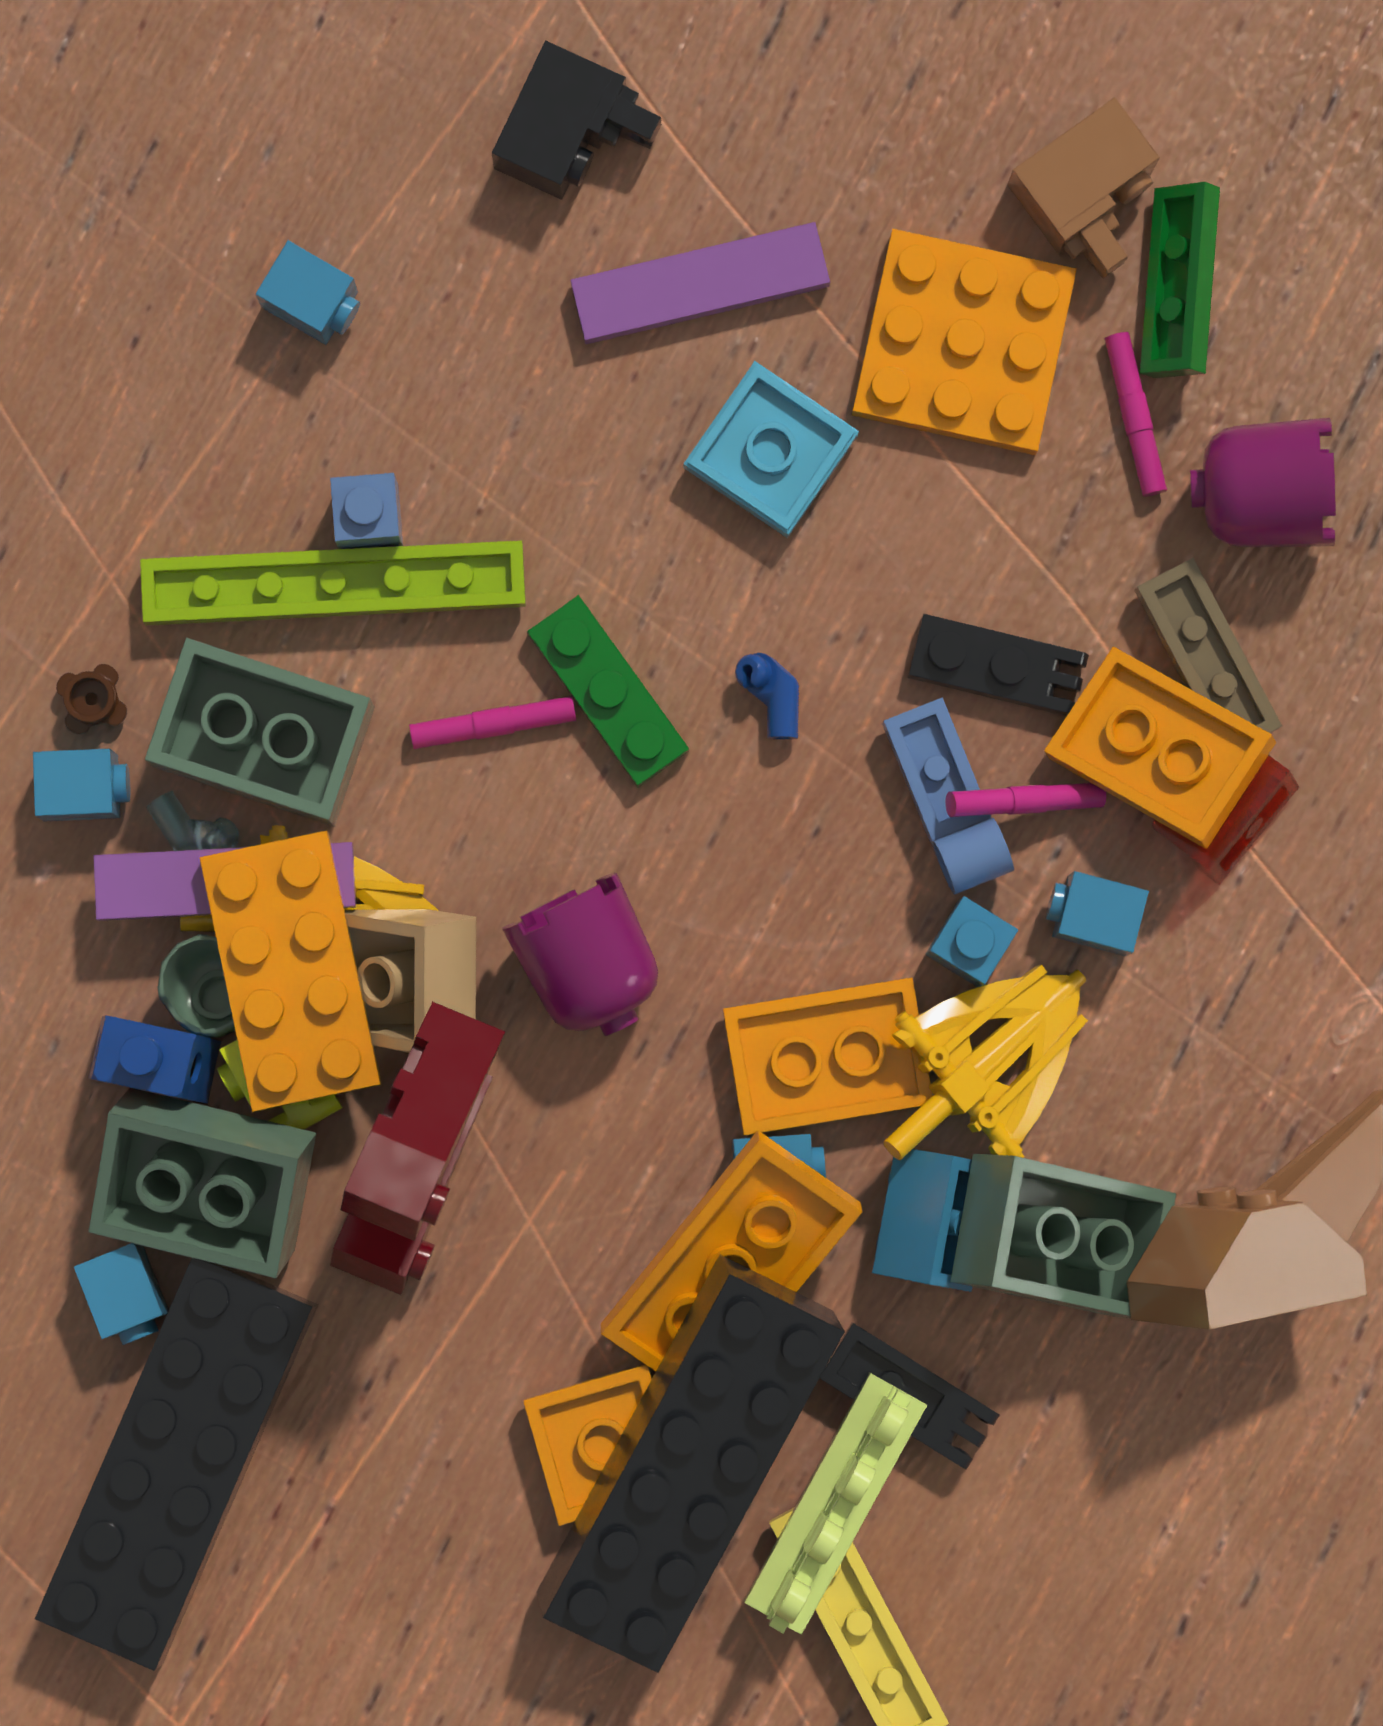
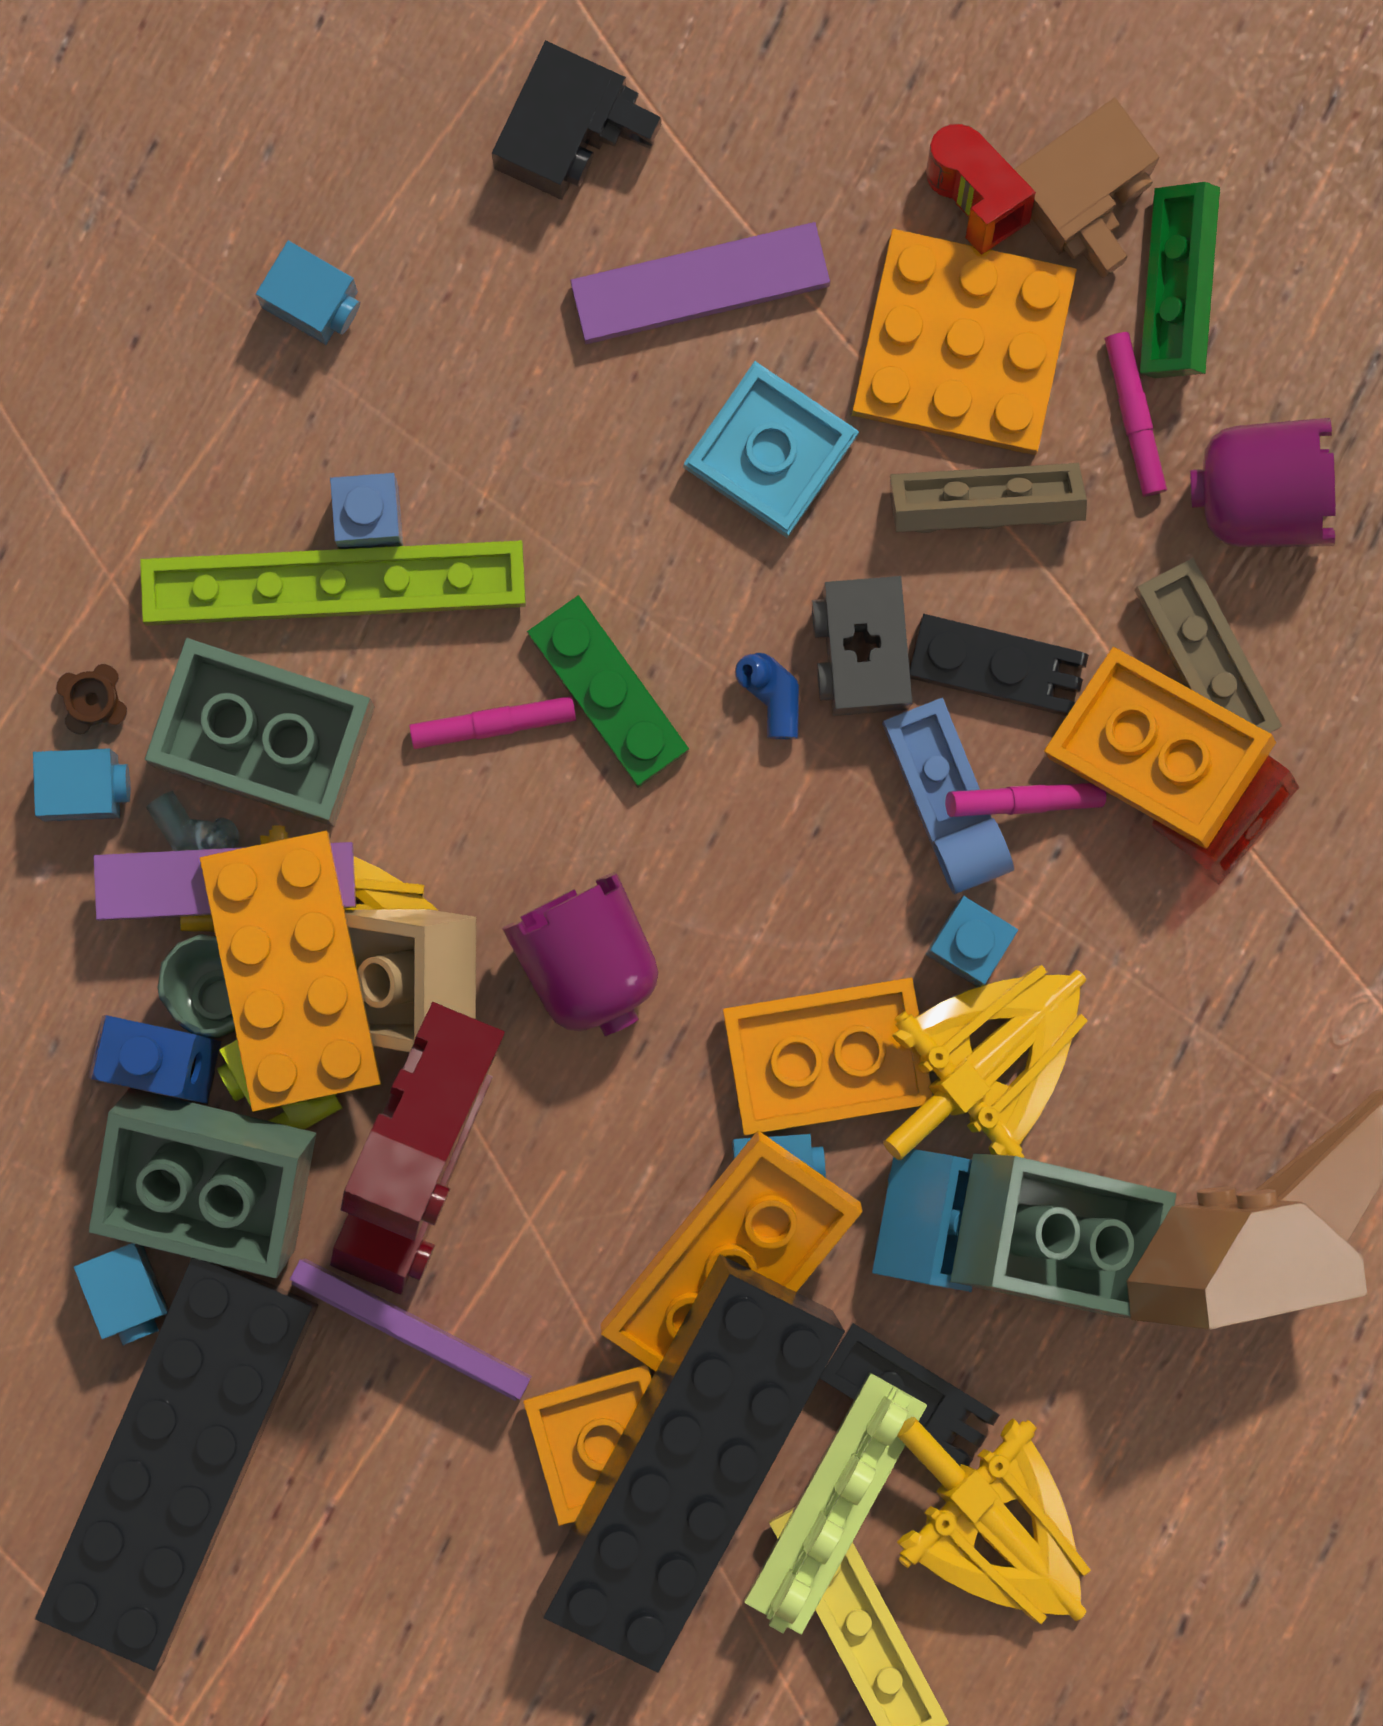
(410, 1329): none -> medium lavender tile
(877, 611): none -> dark grey brick
(980, 183): none -> red leg
(988, 497): none -> dark tan plate
(1042, 1569): none -> yellow bar
(1097, 912): dark azure brick -> none

